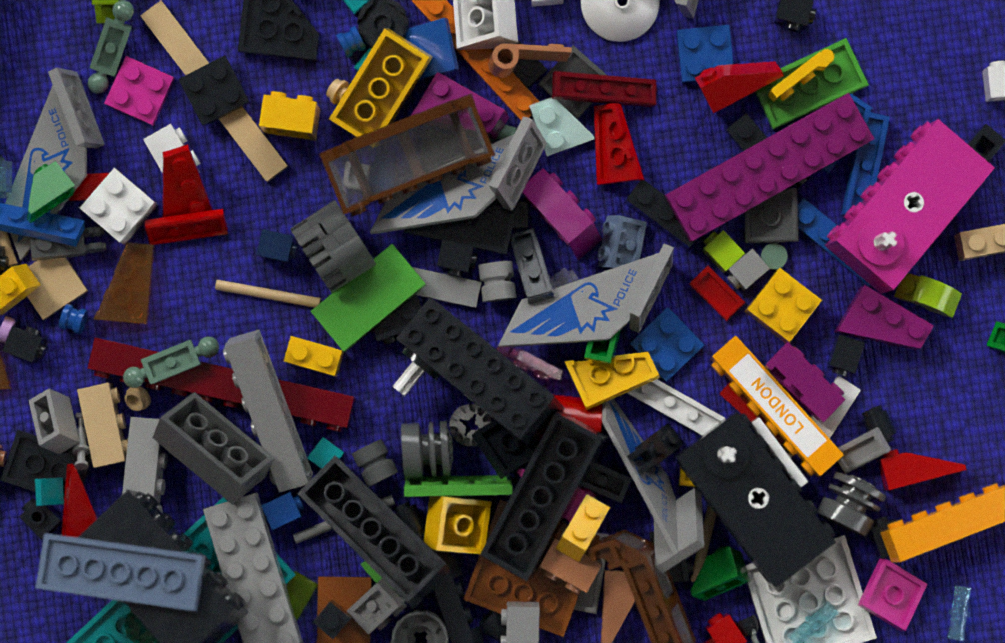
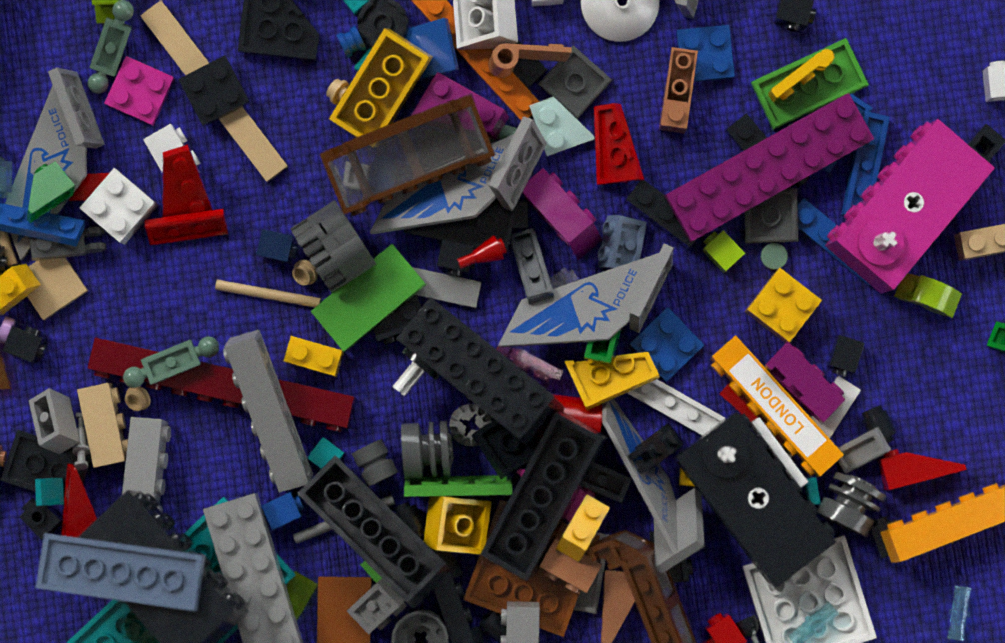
(73, 319): blue wheel -> none
(130, 288): clear orange wing -> none
(213, 447): dark grey brick -> none
(289, 116): yellow brick -> none
(304, 272): none -> tan plate
(332, 619): black brick -> none
(487, 252): none -> red cone
(497, 281): light grey wheel -> none
(604, 89): dark red tile -> none
(678, 90): none -> nougat slope
(702, 553): tan bar -> none
(716, 293): red tile -> none
(720, 573): green slope -> none
(734, 81): red slope -> none
(746, 270): light grey brick -> none
(811, 490): none -> teal tile
(882, 320): magenta wedge -> none
(892, 594): dark pink plate -> none

